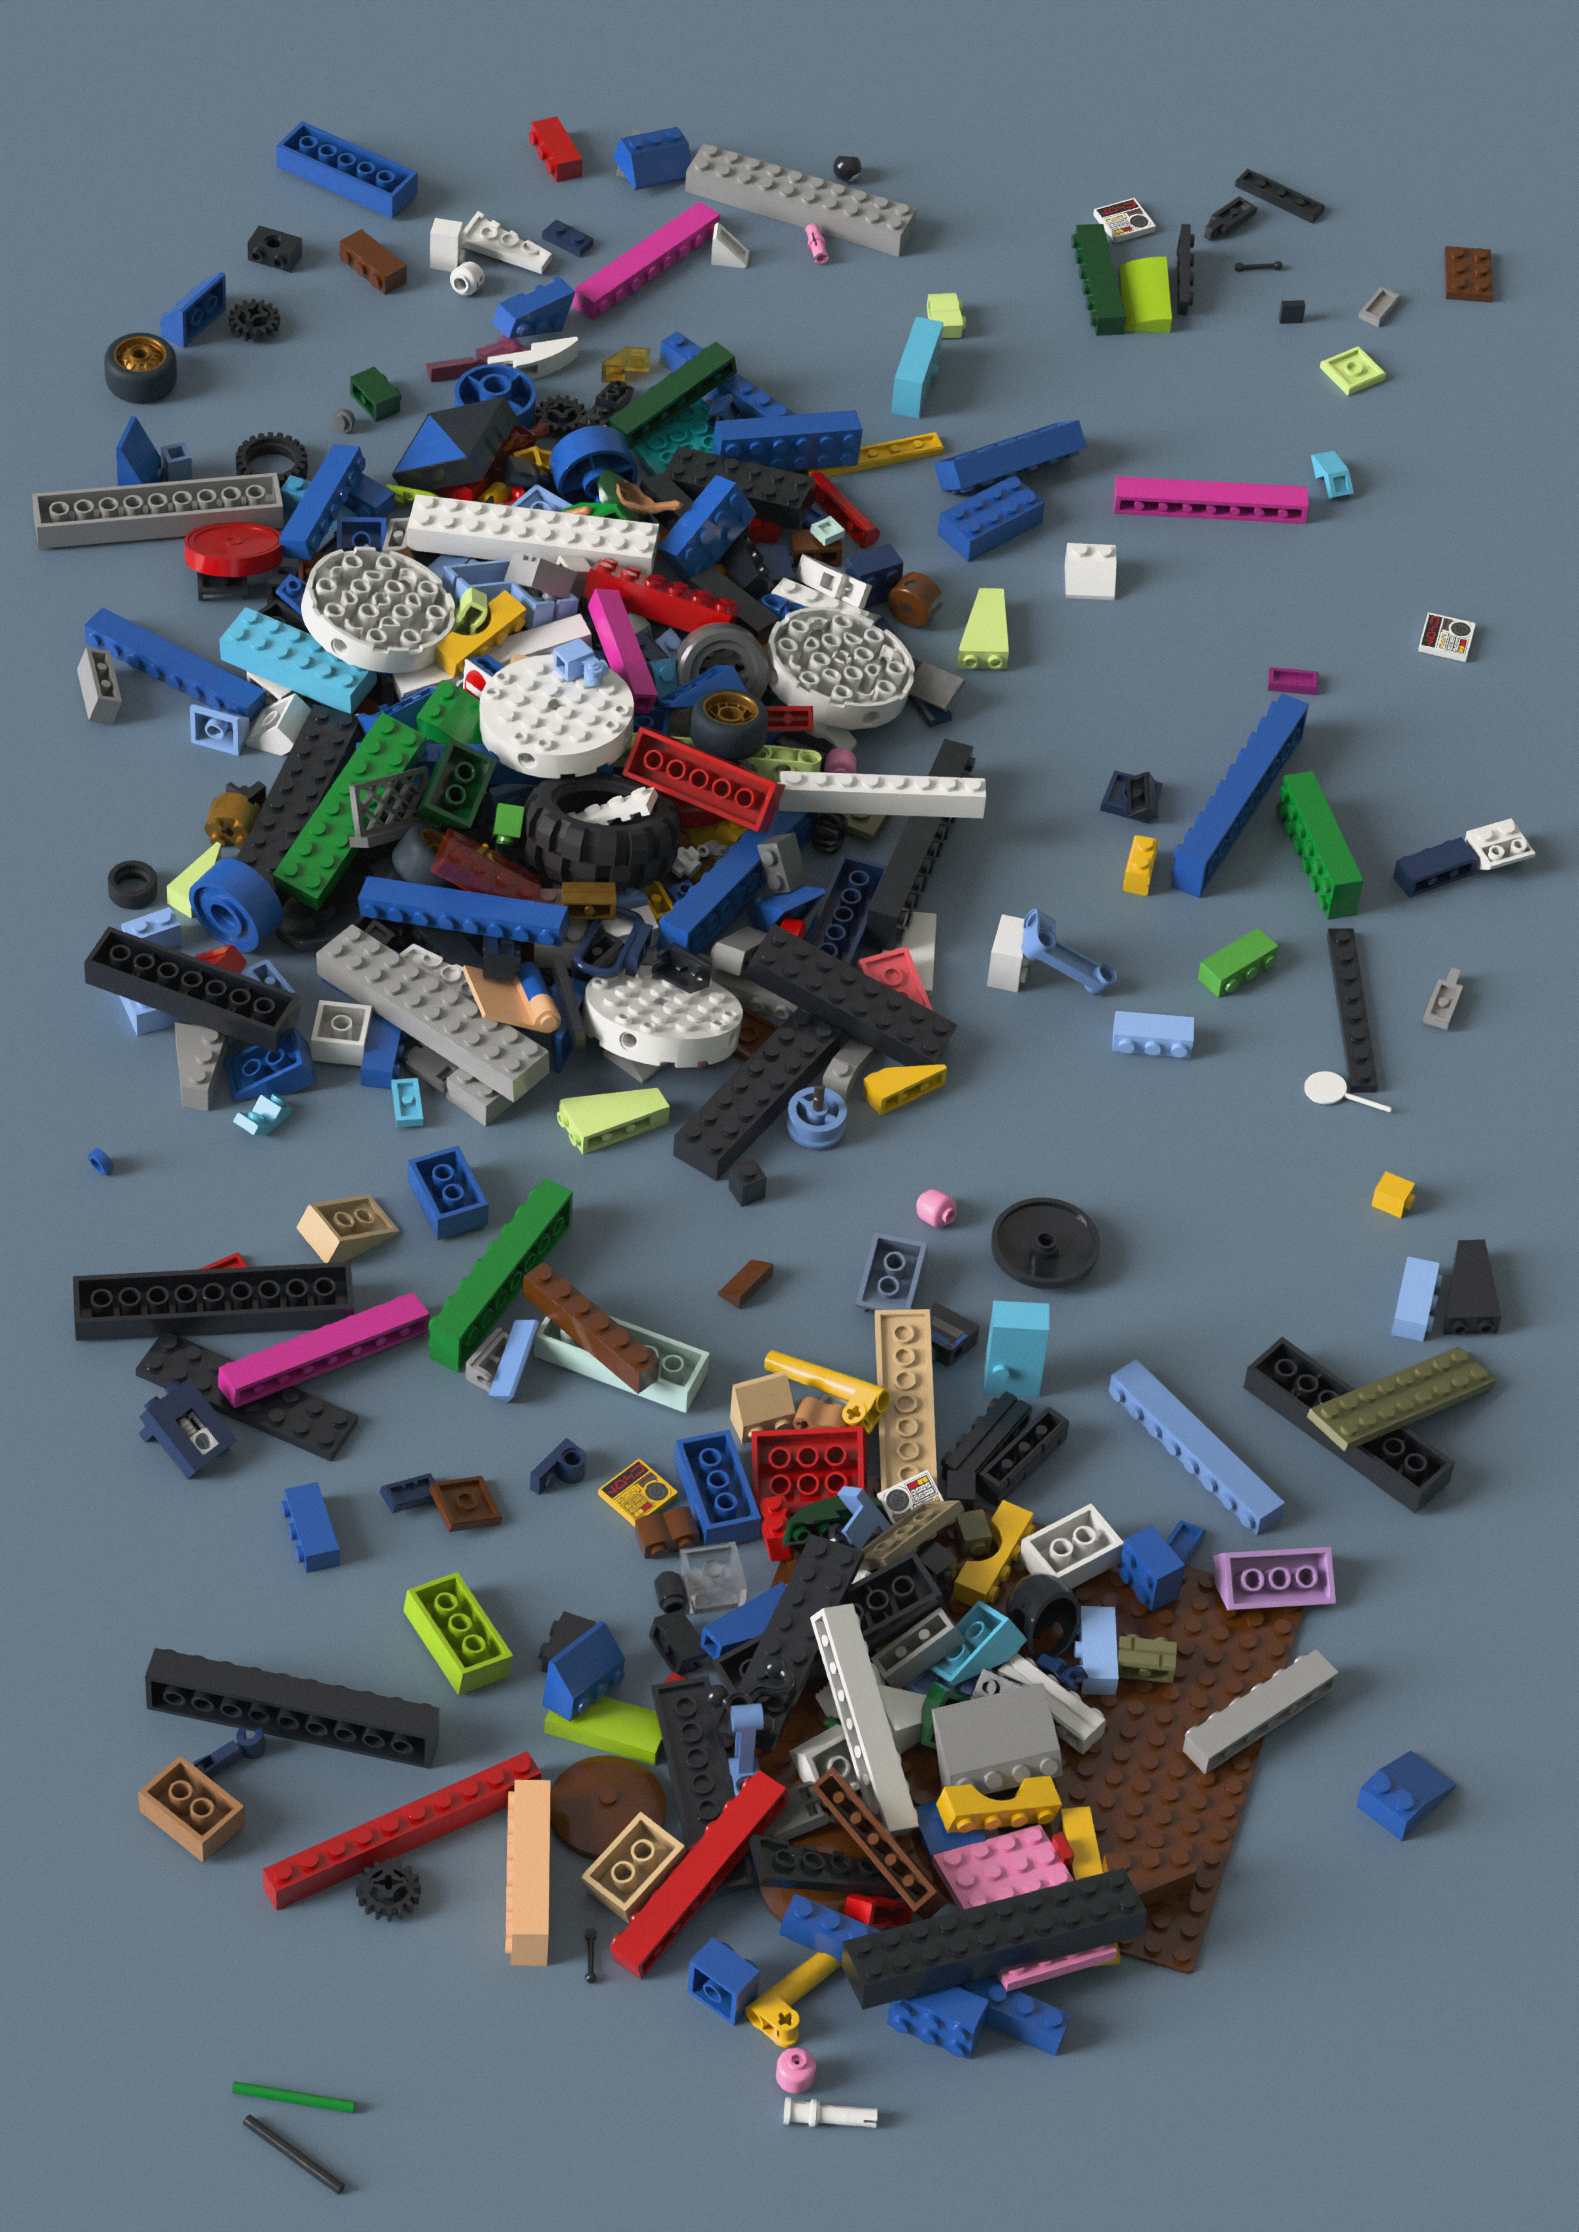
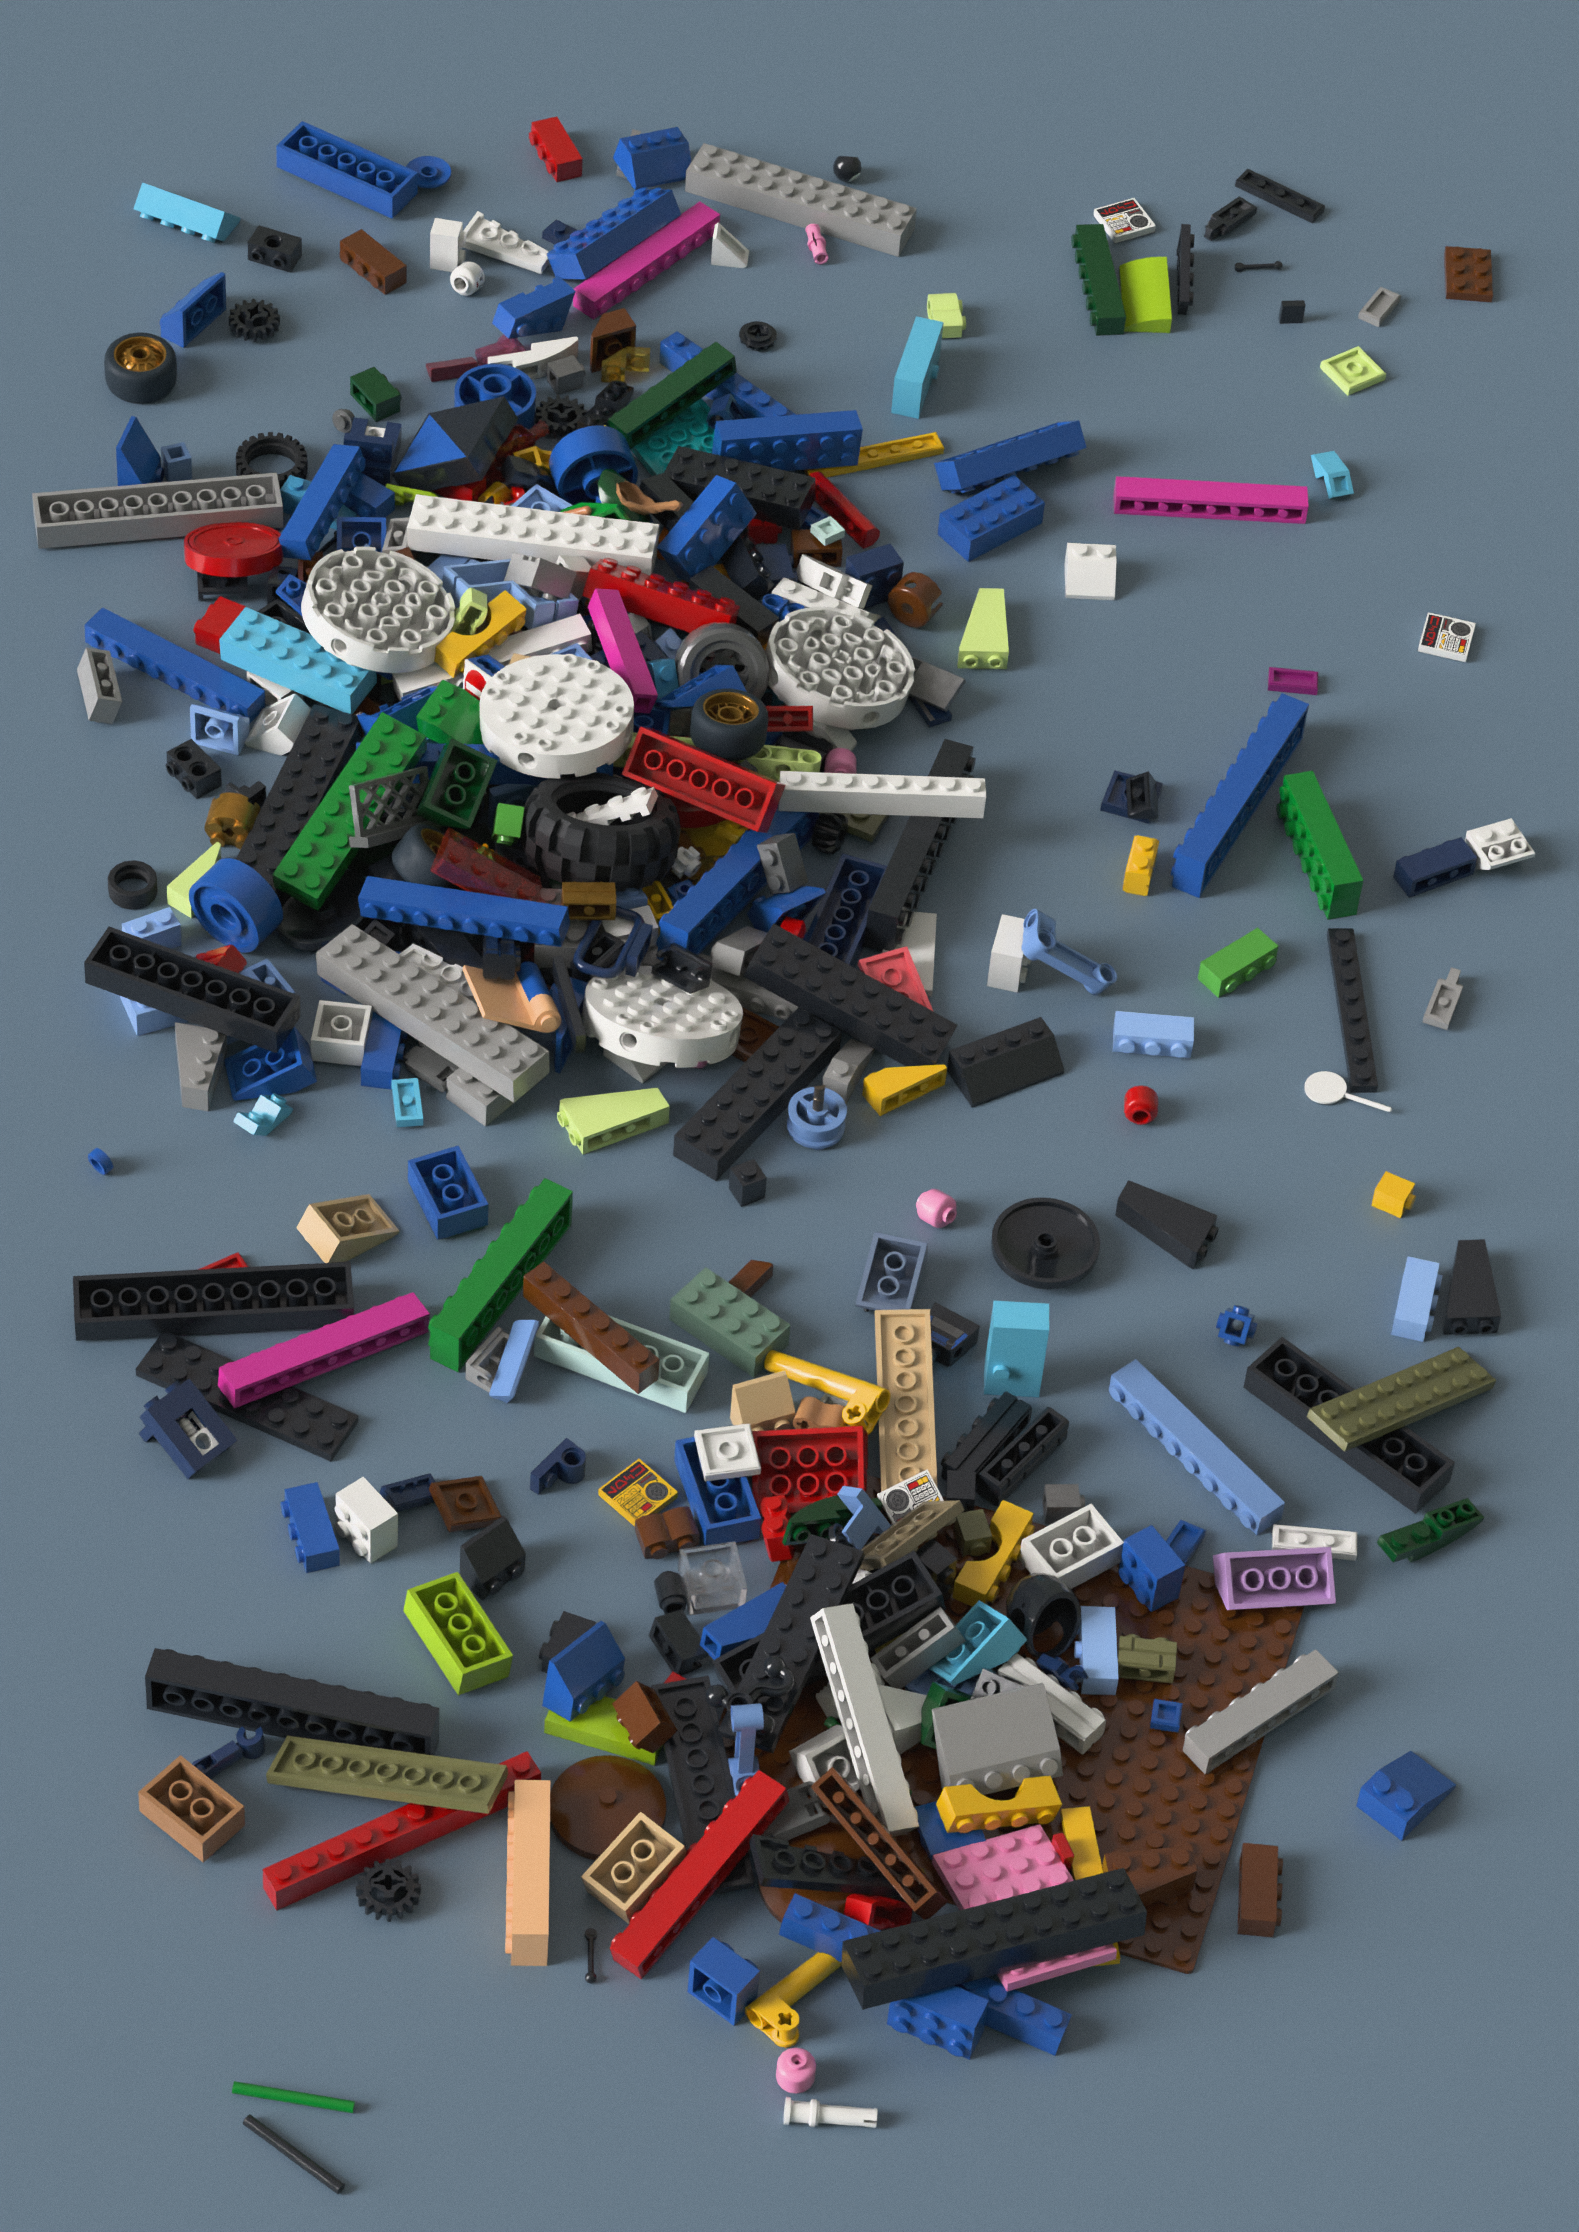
(185, 212): none -> medium azure slope
(193, 769): none -> black brick
(215, 623): none -> red brick
(366, 1520): none -> white brick
(378, 447): none -> dark blue brick
(387, 1774): none -> olive plate
(431, 171): none -> blue dish
(491, 1559): none -> black slope
(565, 374): none -> flat silver brick
(578, 659): light blue brick -> none
(611, 335): none -> reddish brown slope
(613, 233): none -> blue brick
(644, 1717): none -> reddish brown brick
(712, 847): white arm -> none
(727, 1452): none -> white tile
(729, 1321): none -> sand green brick
(749, 332): none -> black gear
(1005, 1062): none -> black slope
(1061, 1501): none -> flat silver brick
(1141, 1104): none -> red head
(1166, 1715): none -> blue tile
(1168, 1222): none -> black slope
(1229, 1332): none -> blue brick
(1259, 1890): none -> reddish brown brick
(1342, 1543): none -> white tile
(1432, 1533): none -> dark green slope

